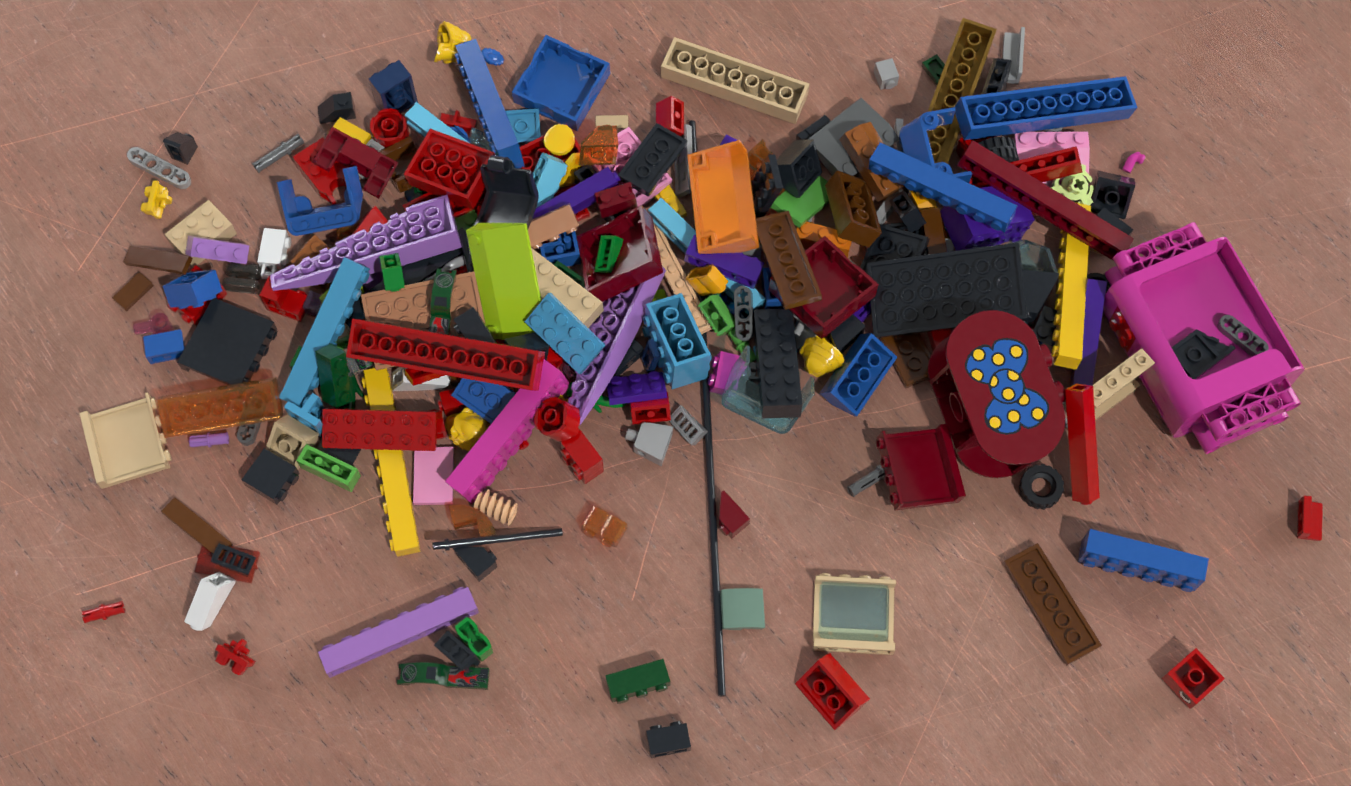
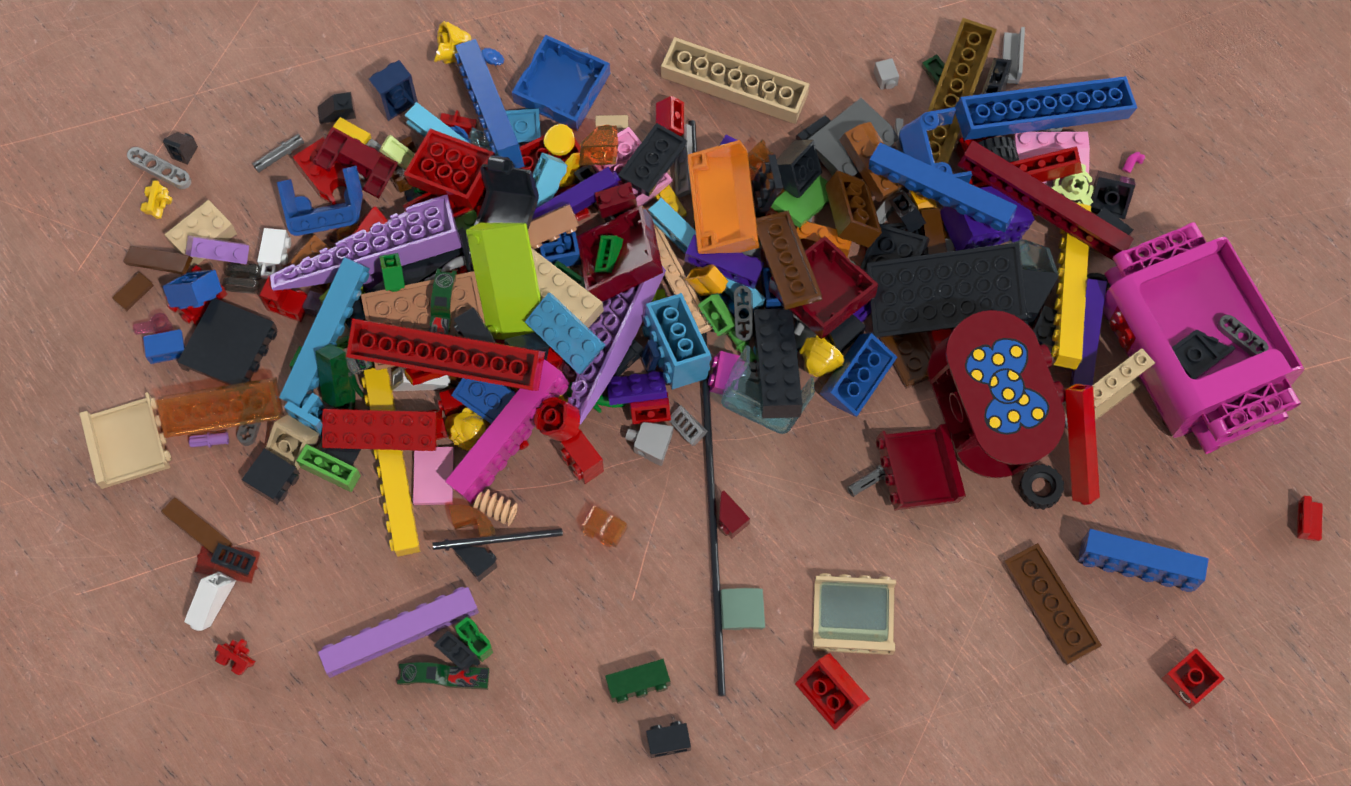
(103, 612): red pin -> none
(389, 127): red brick -> none
(397, 151): none -> yellowish green tile

